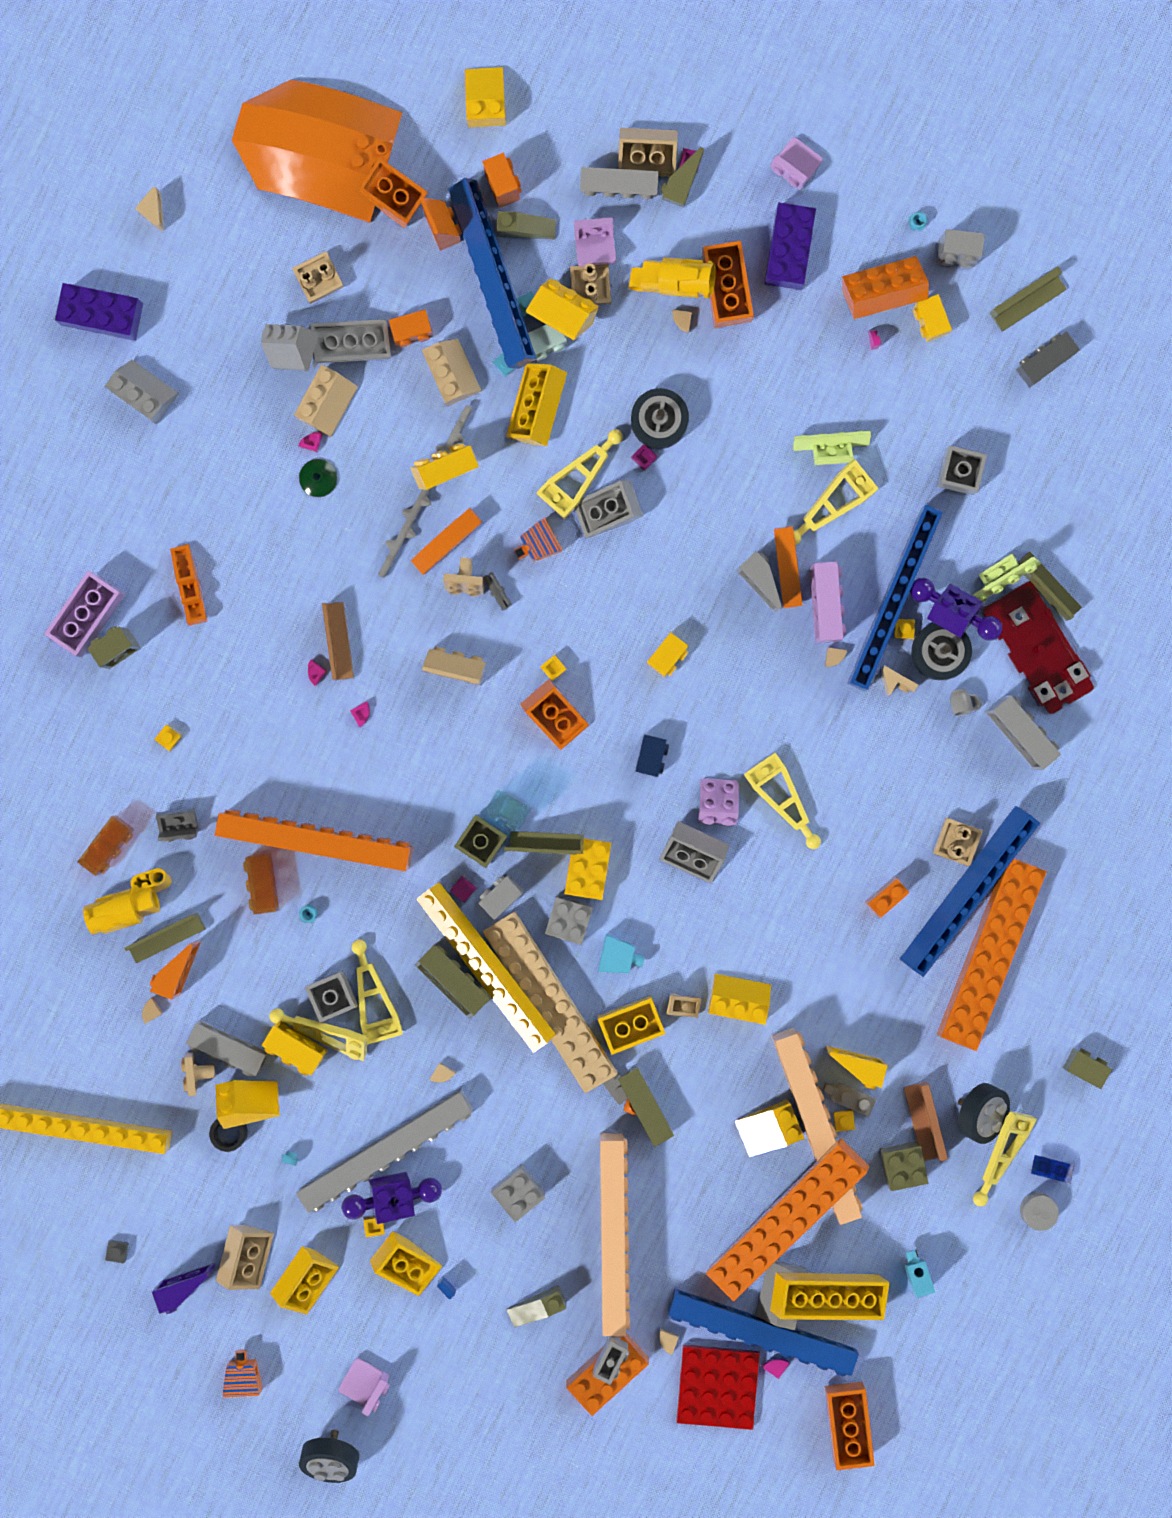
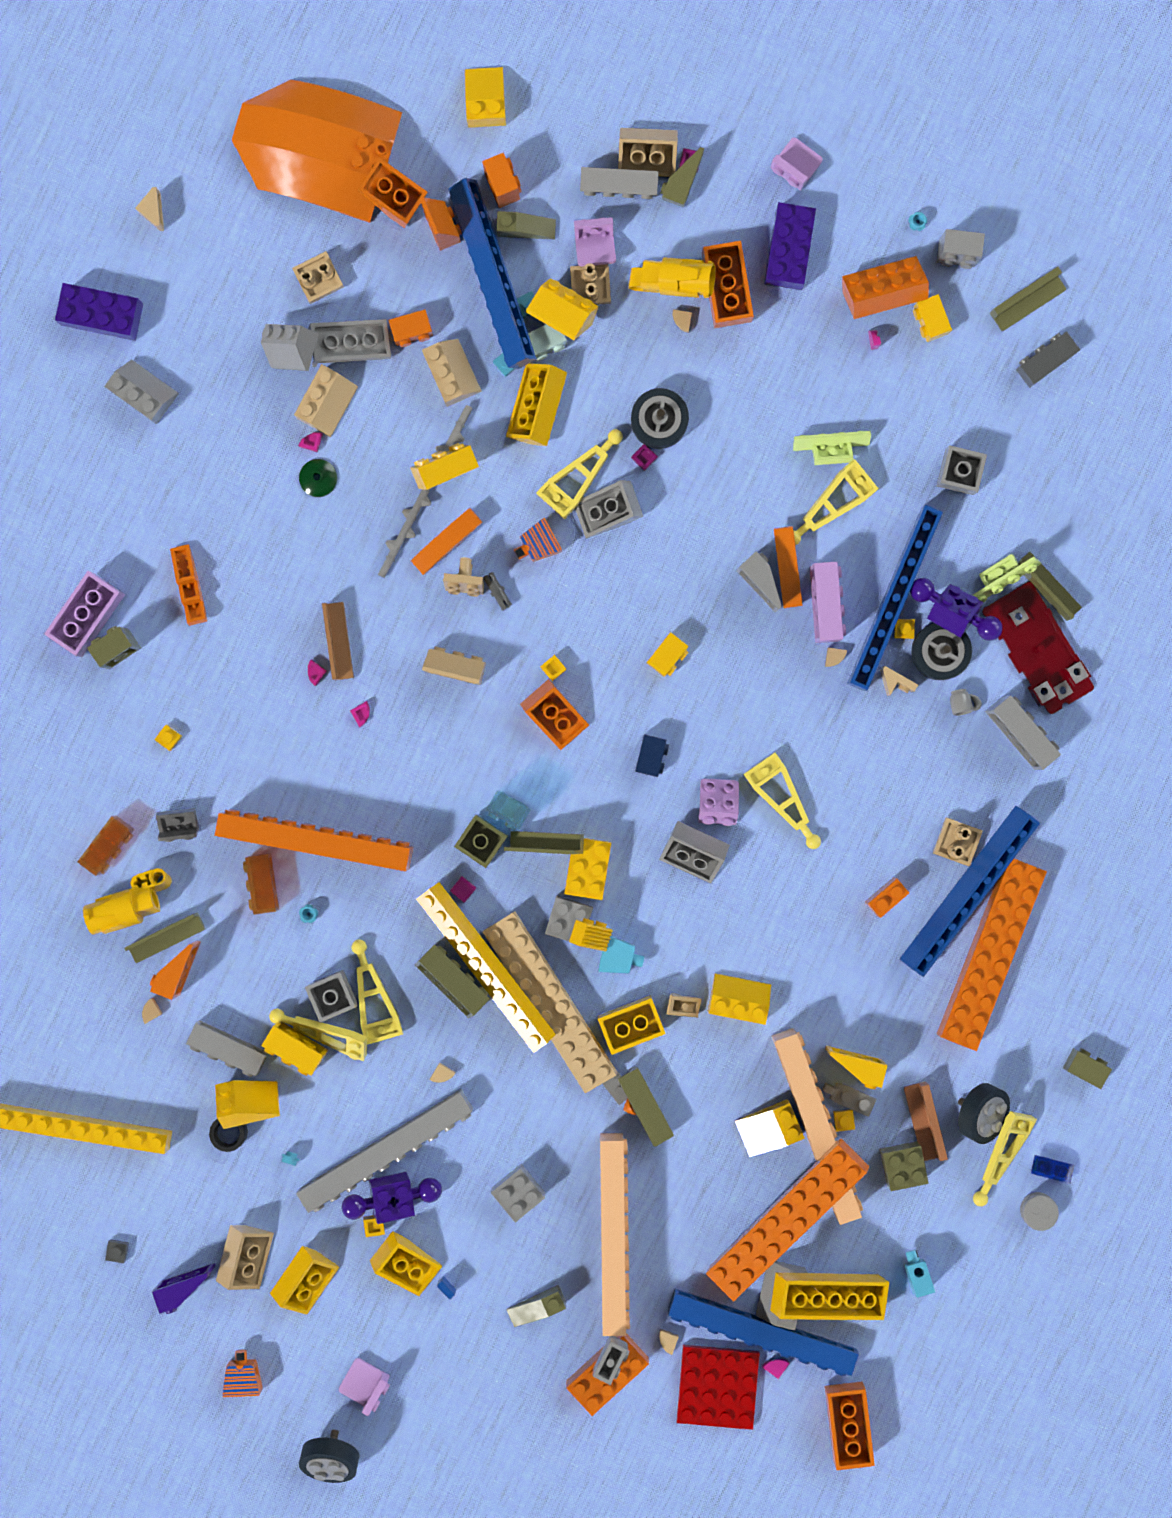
(194, 1073): tan plate -> none
(501, 896): light grey brick -> none
(591, 935): none -> yellow brick

